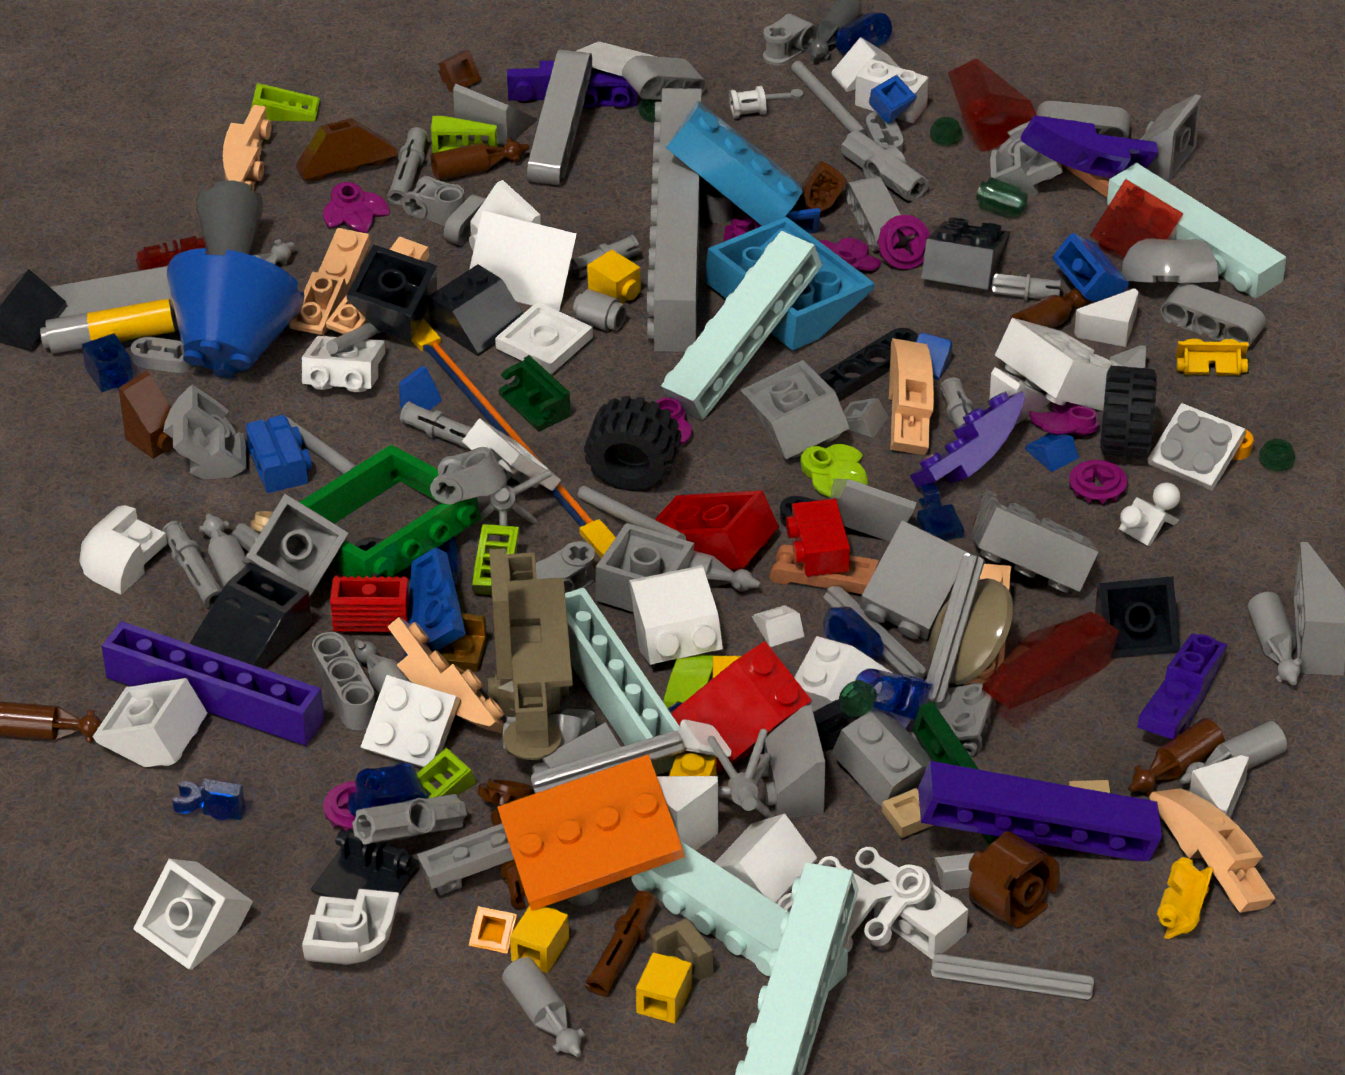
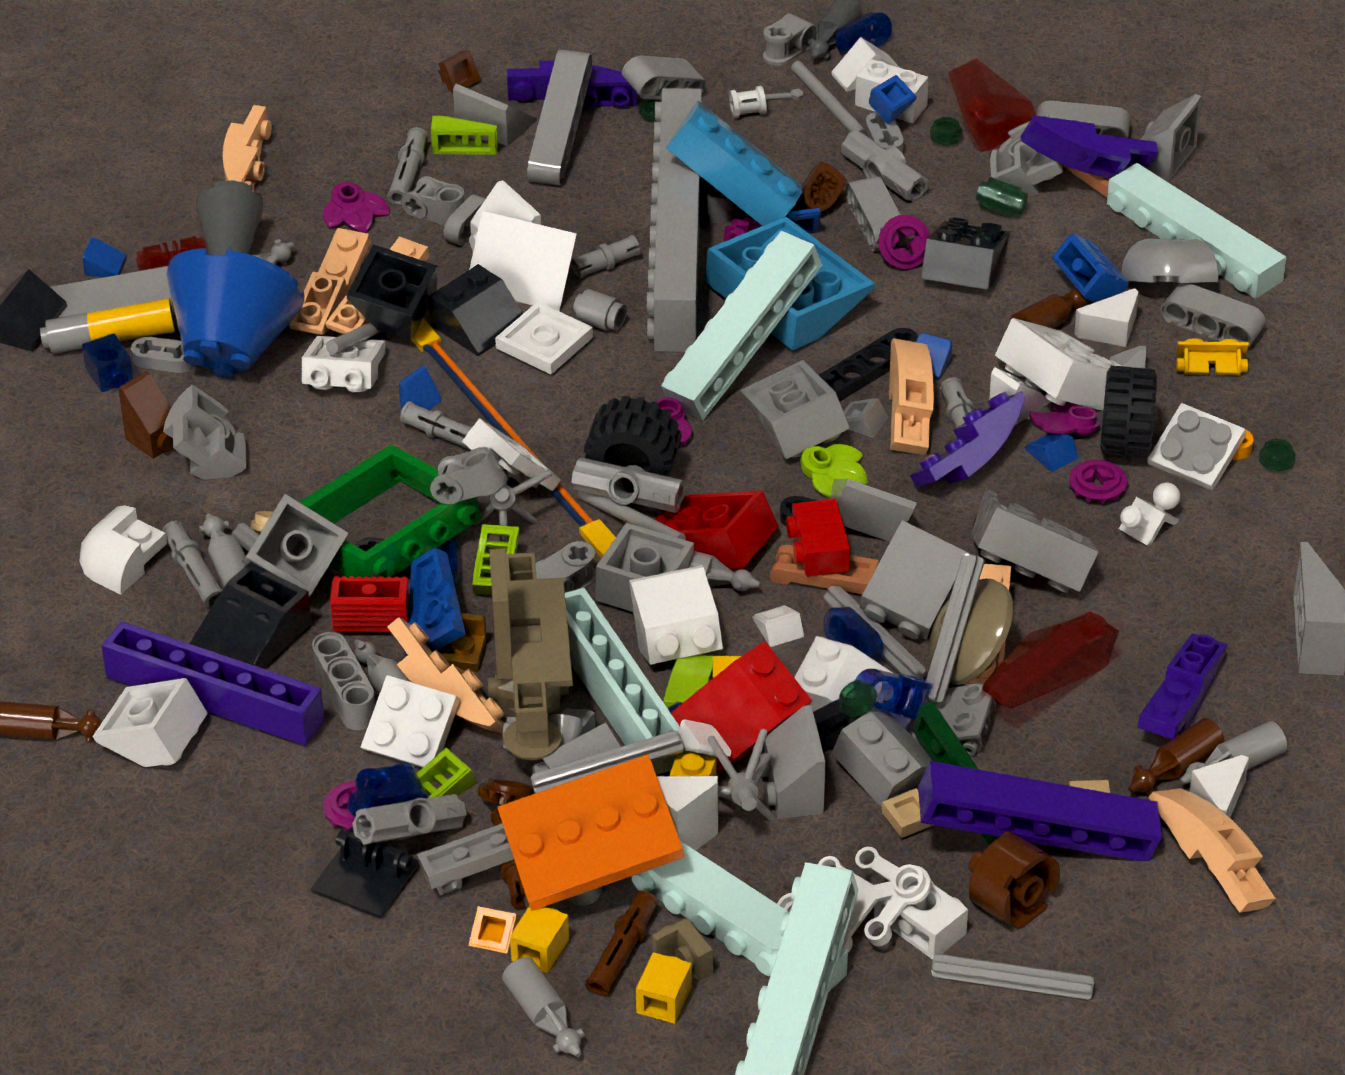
(102, 259): none -> blue slope
(191, 912): white slope -> none
(215, 797): clear blue plate -> none
(278, 453): blue brick -> none
(285, 104): lime slope -> none
(323, 450): light grey bar -> none
(343, 148): reddish brown slope -> none
(350, 928): white brick -> none
(473, 159): reddish brown wheel -> none
(535, 394): dark green hinge -> none
(607, 481): none -> light grey piece
(610, 57): white sticker -> none
(614, 276): yellow brick -> none
(768, 856): white slope -> none
(854, 252): magenta plate -> none
(938, 519): clear blue plate -> none
(954, 871): white slope -> none
(1024, 286): light grey axle -> none
(1134, 217): clear red hinge -> none
(1142, 613): black slope -> none
(1184, 897): yellow hinge -> none
(1275, 634): light grey wheel -> none

